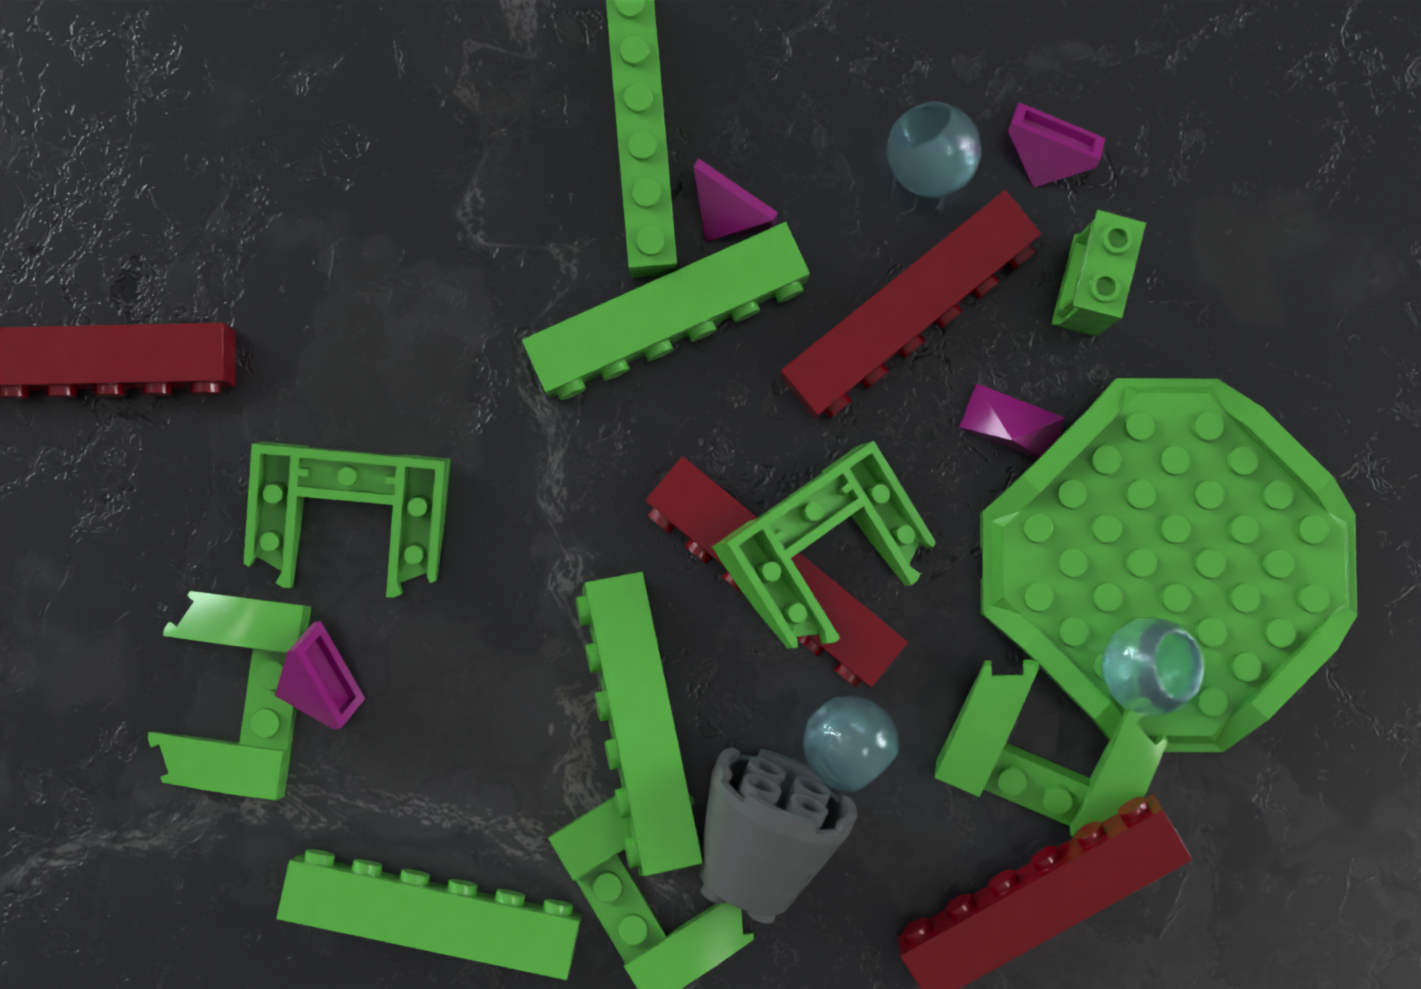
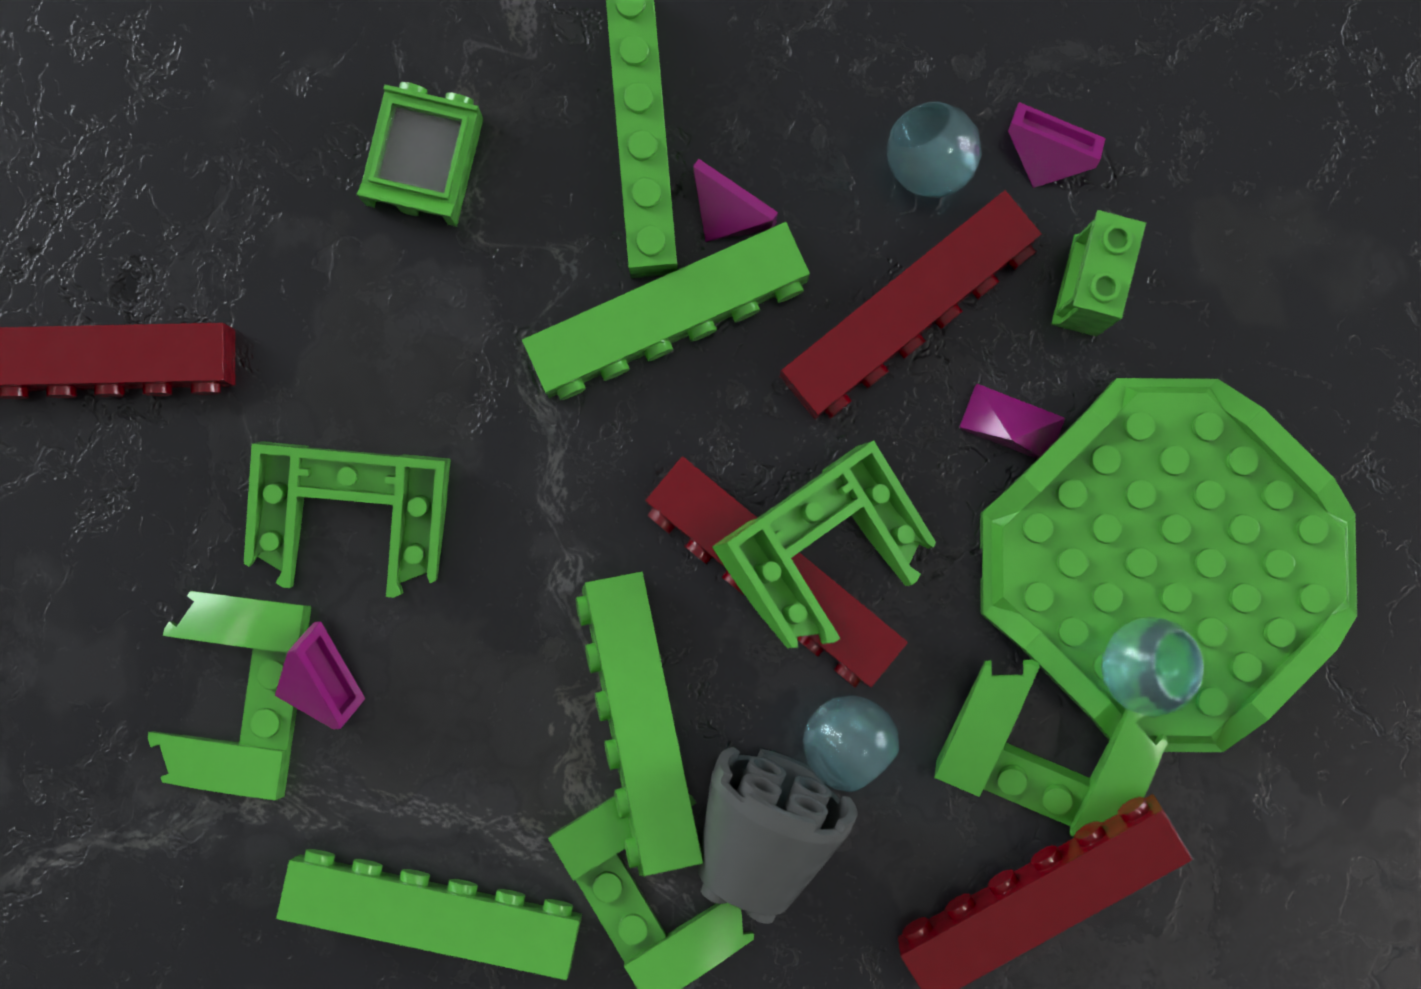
(421, 152): none -> window

